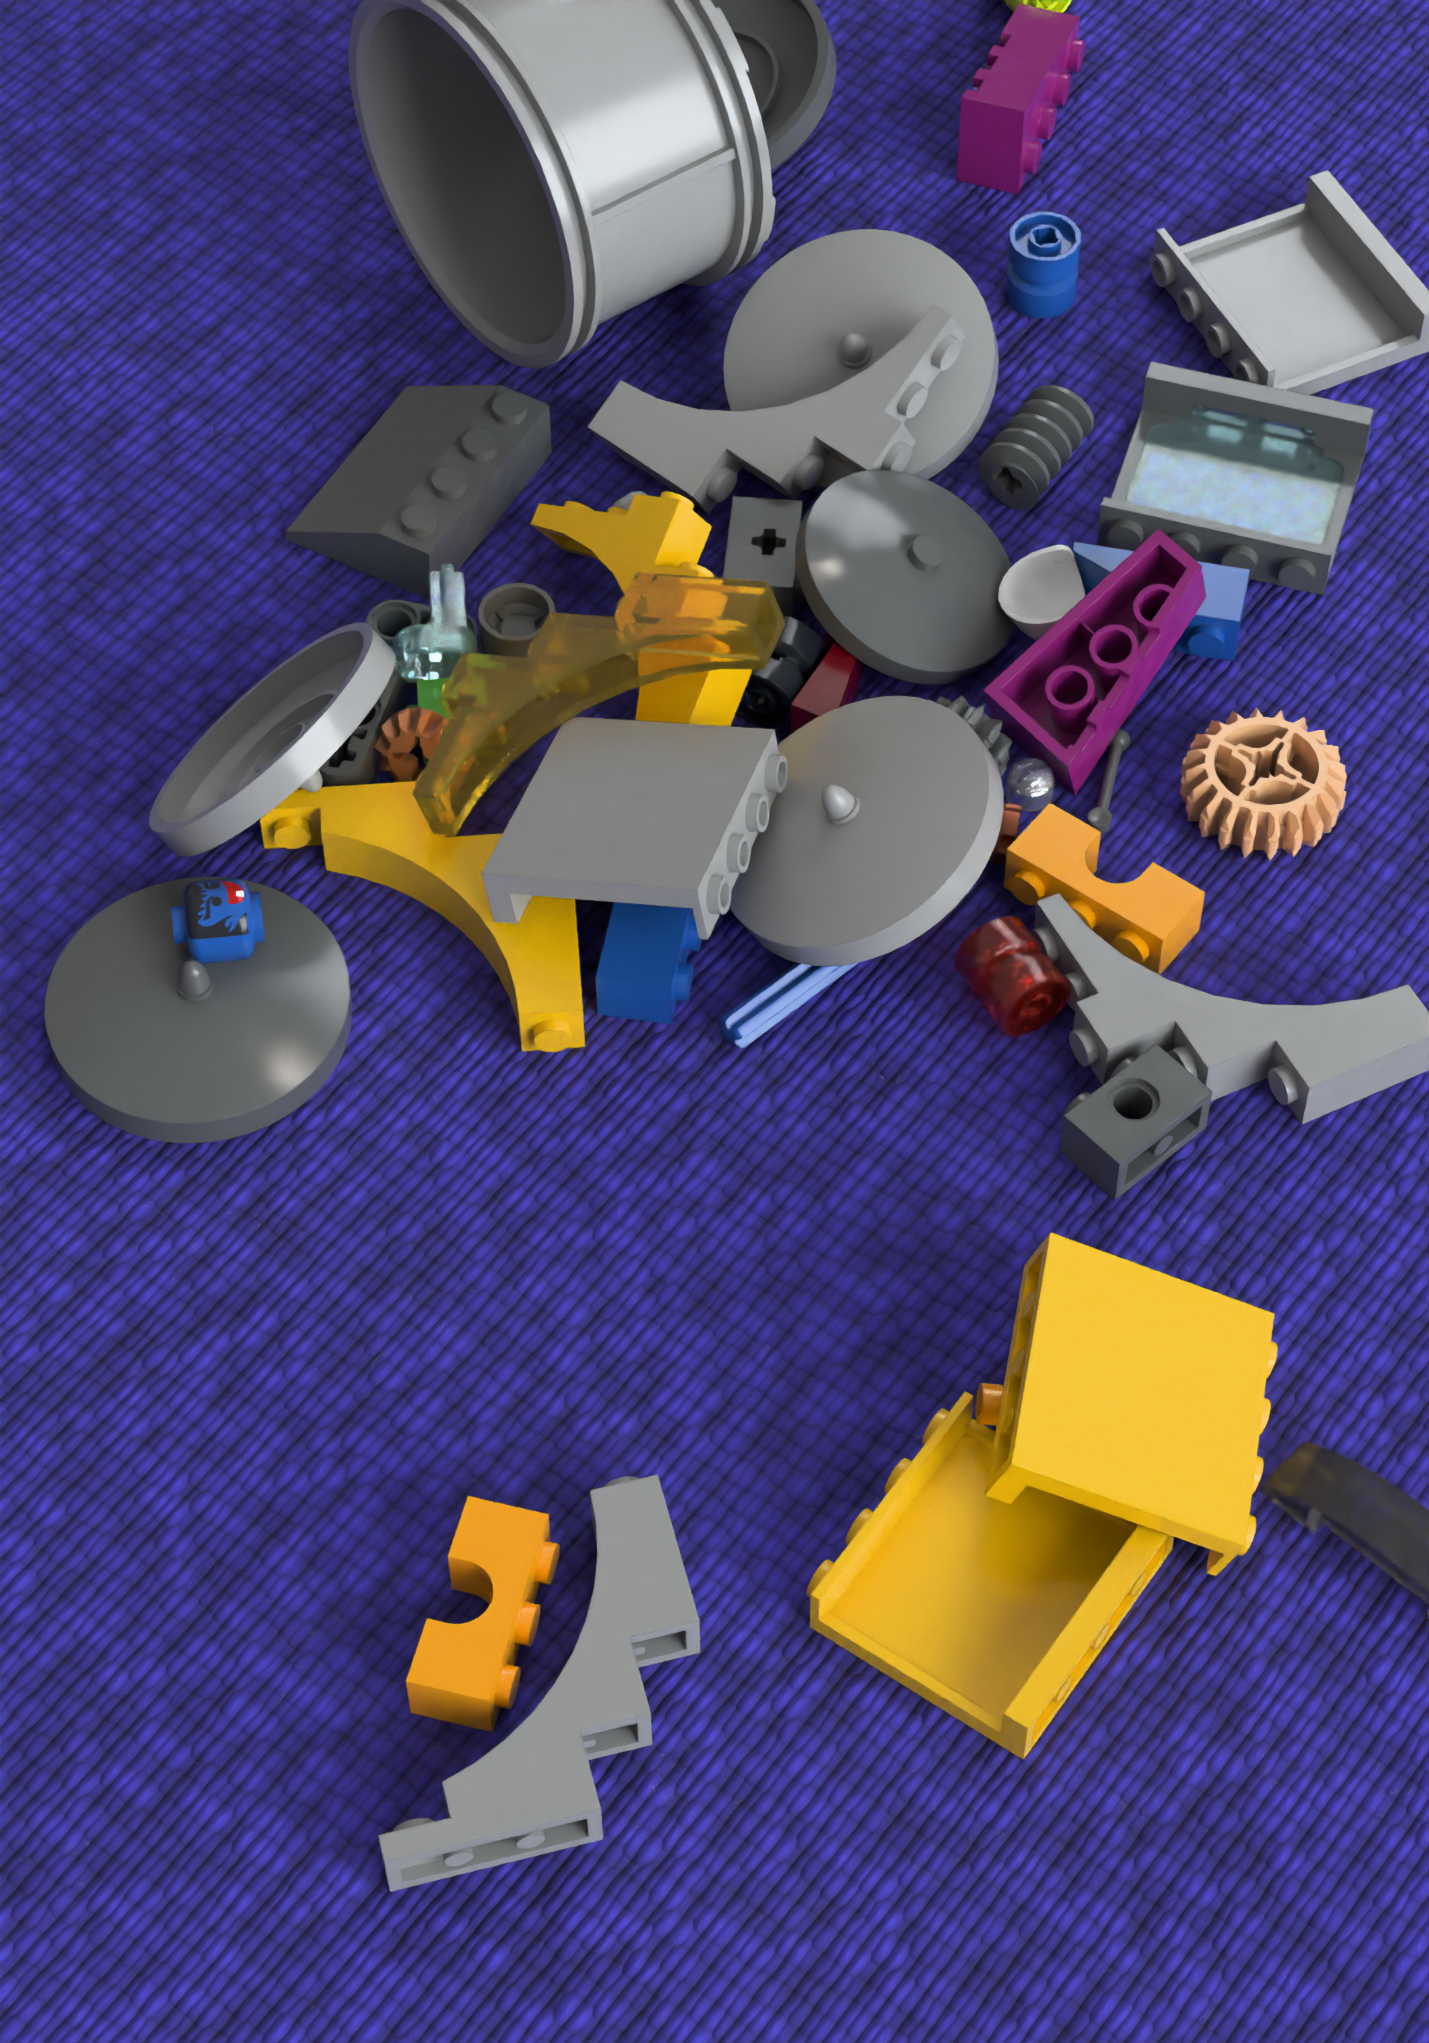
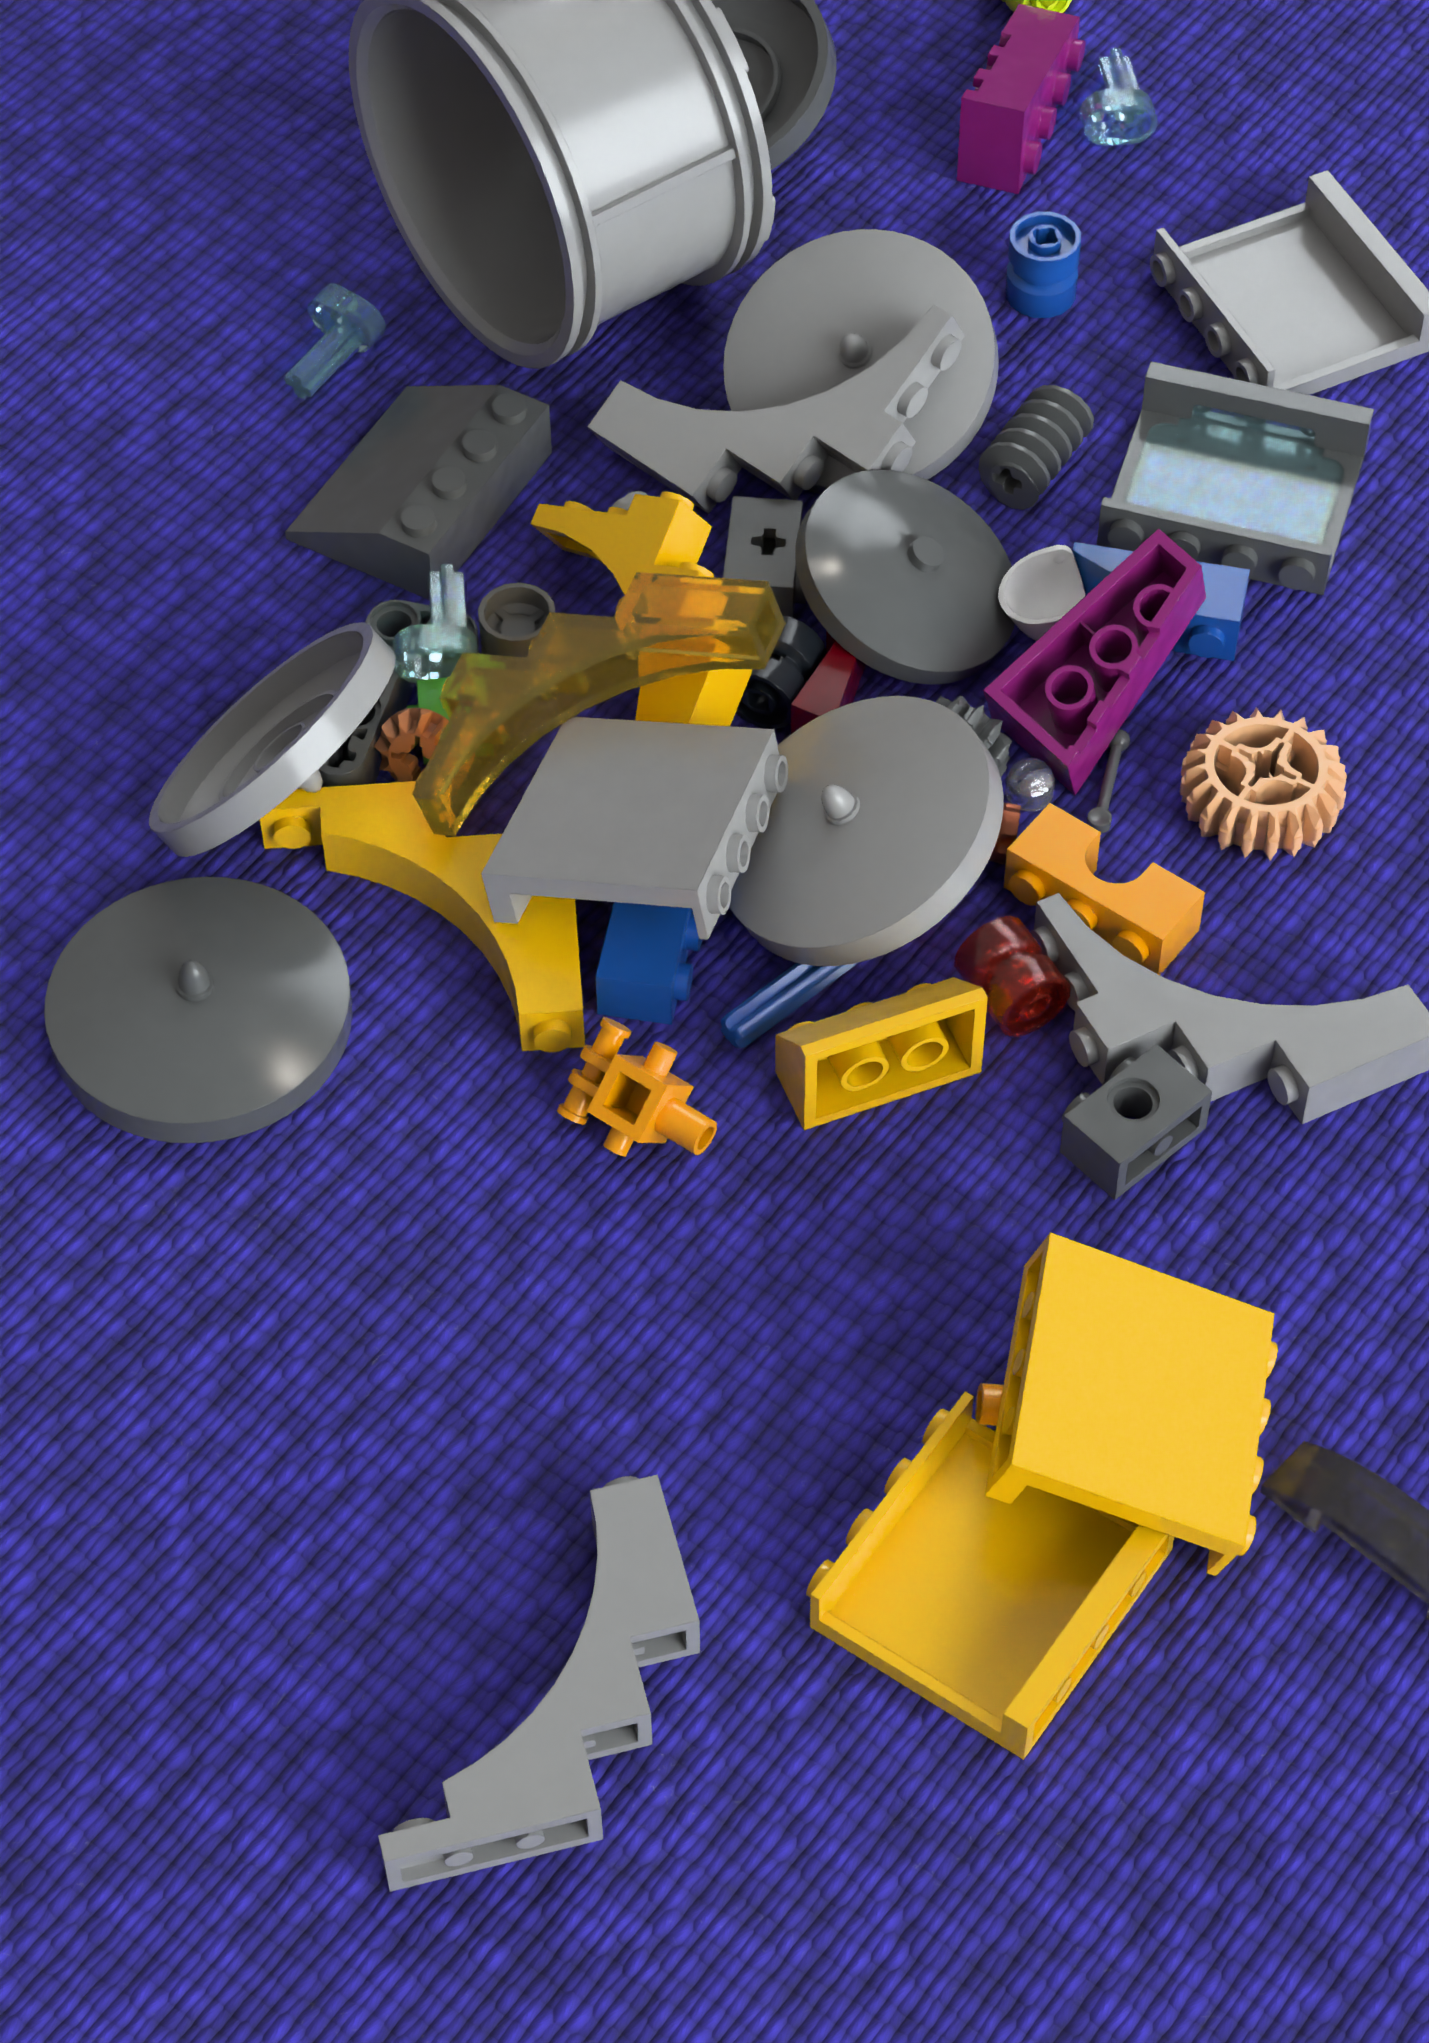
(218, 920): blue head -> none
(348, 326): none -> clear light blue piece
(469, 1667): light orange arch -> none
(635, 1095): none -> light orange piece
(882, 1050): none -> yellow slope
(1129, 109): none -> clear light blue piece

